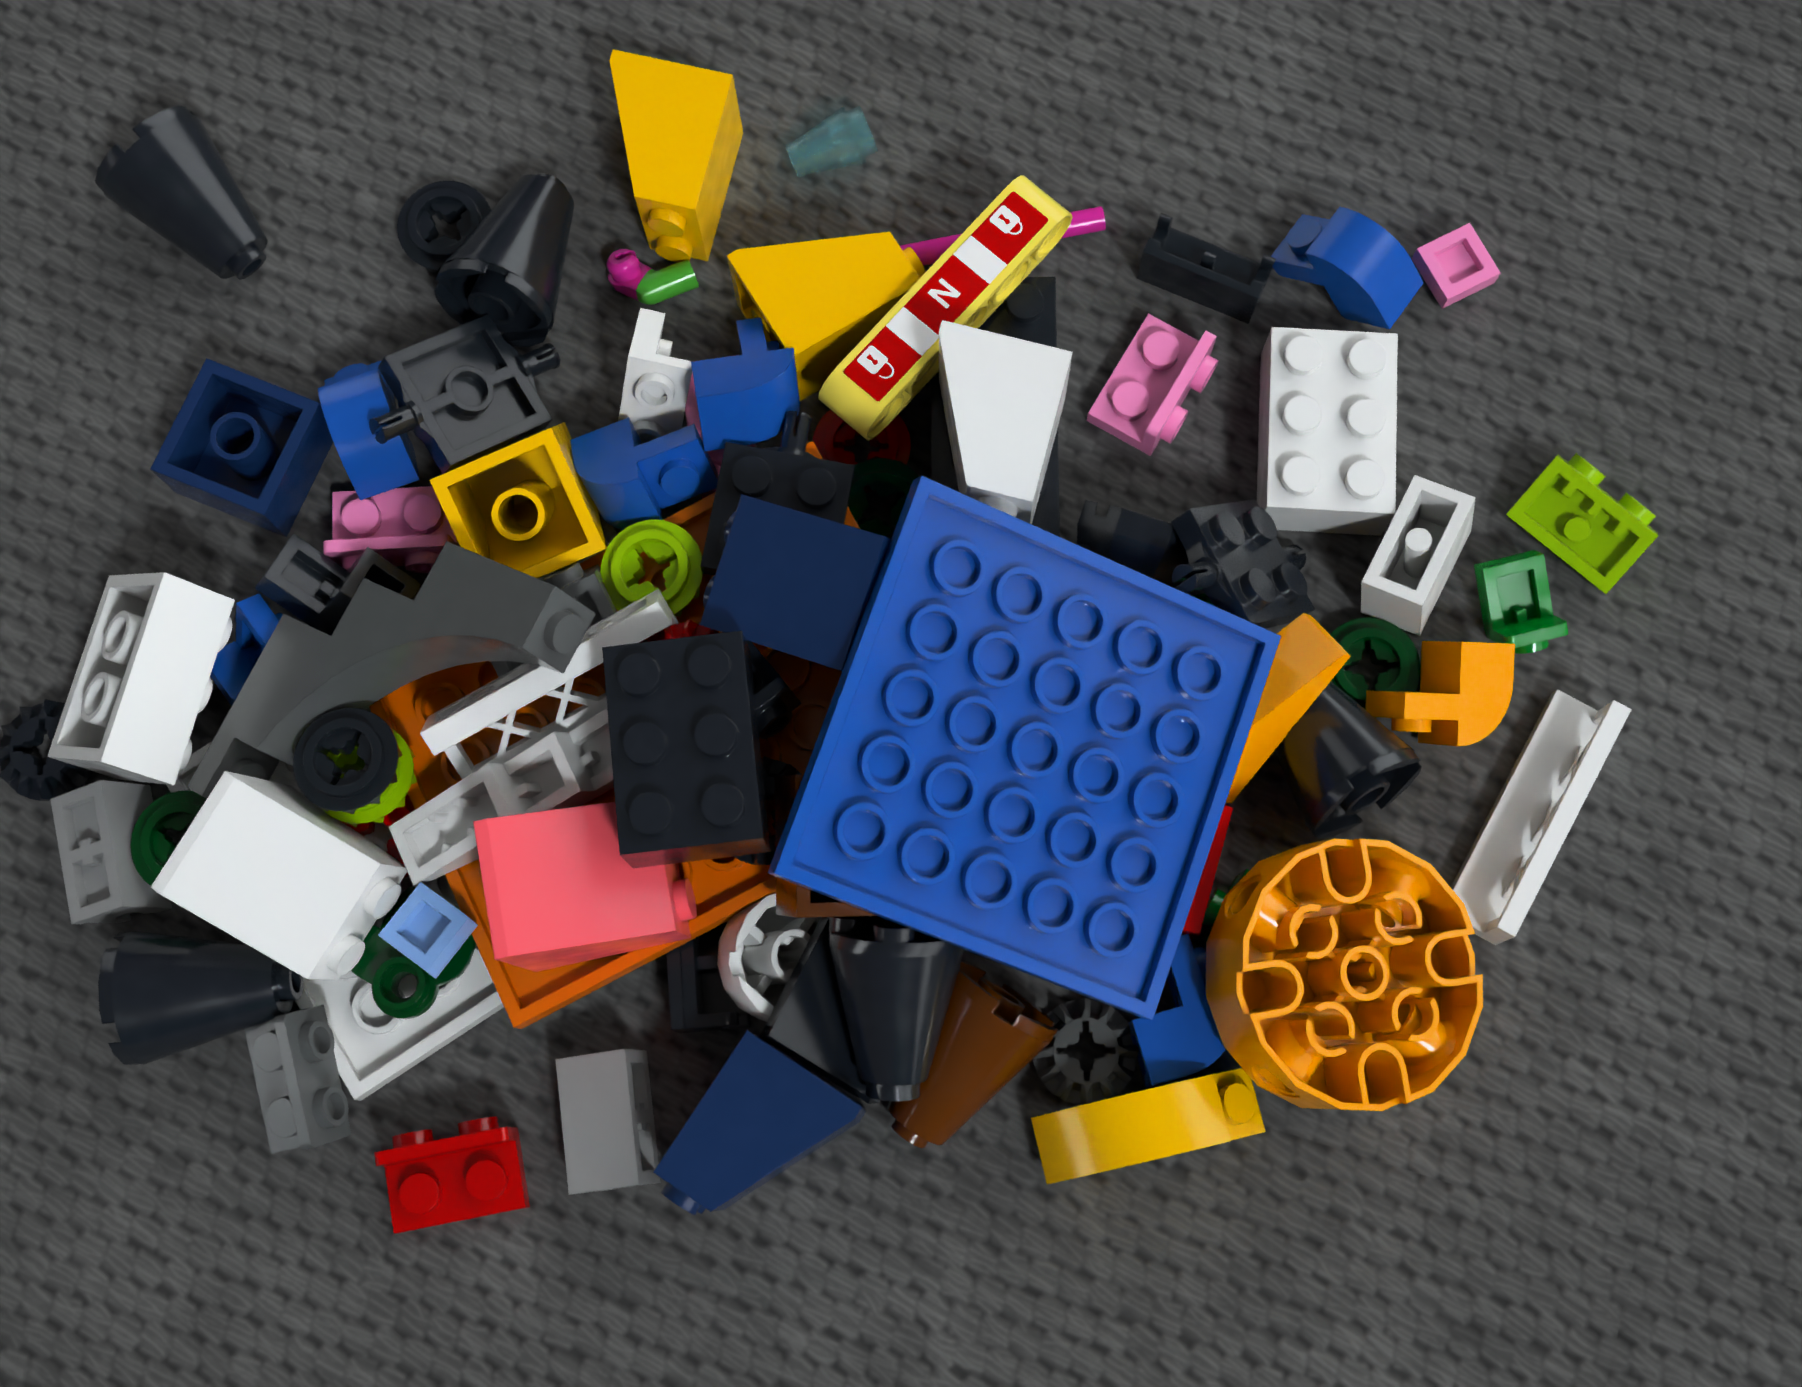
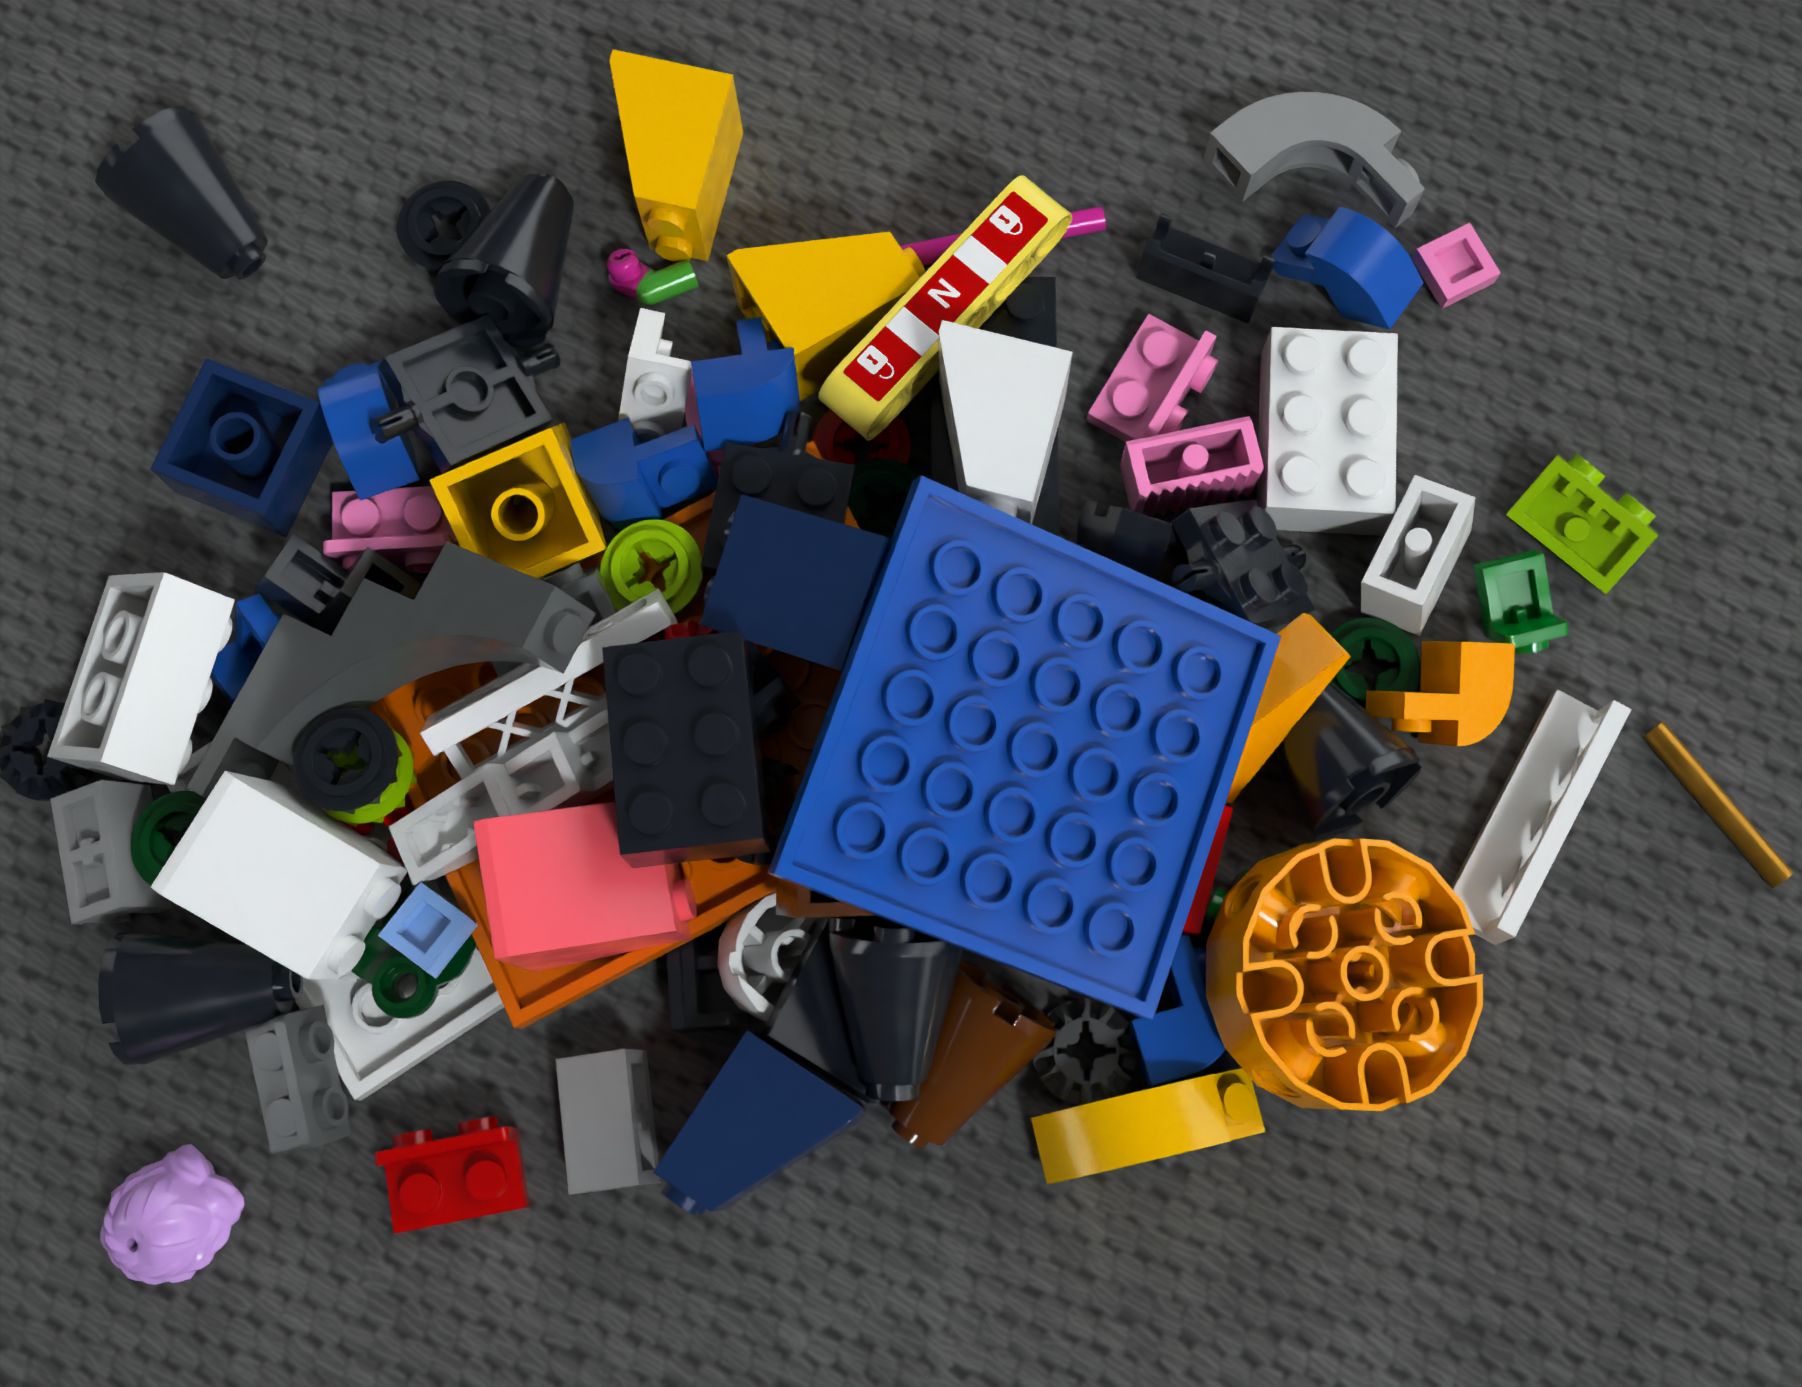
(170, 1218): none -> lavender hair
(833, 144): clear light blue cone -> none
(1191, 467): none -> bright pink brick
(1316, 133): none -> light grey arch
(1718, 805): none -> pearl gold bar

